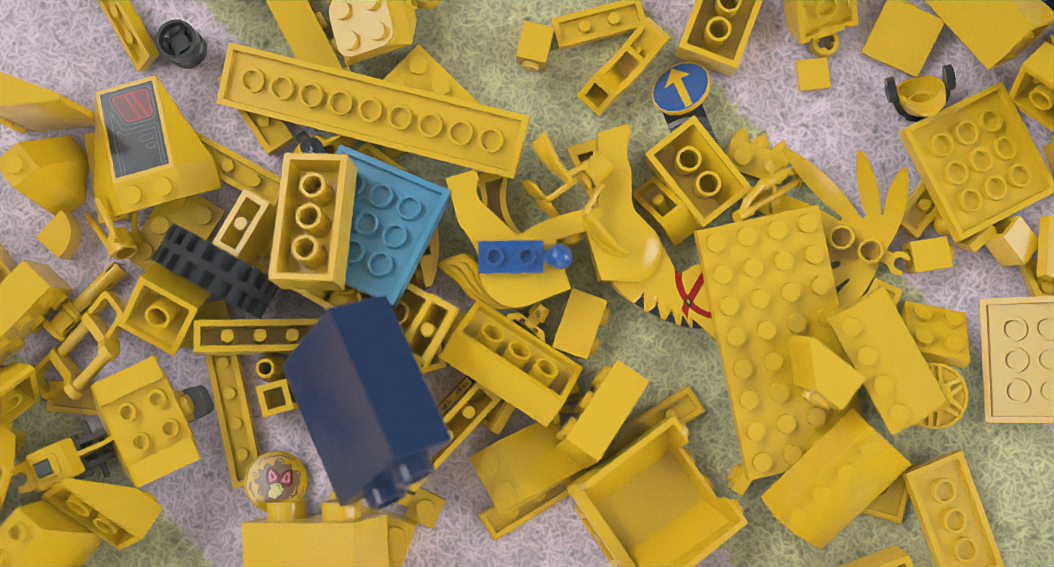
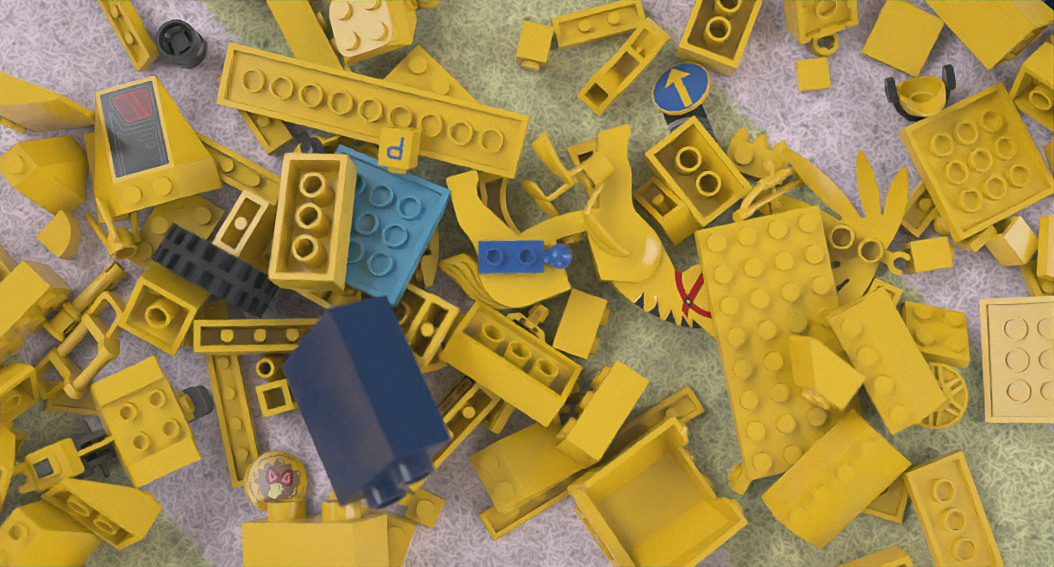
(399, 148): none -> yellow brick

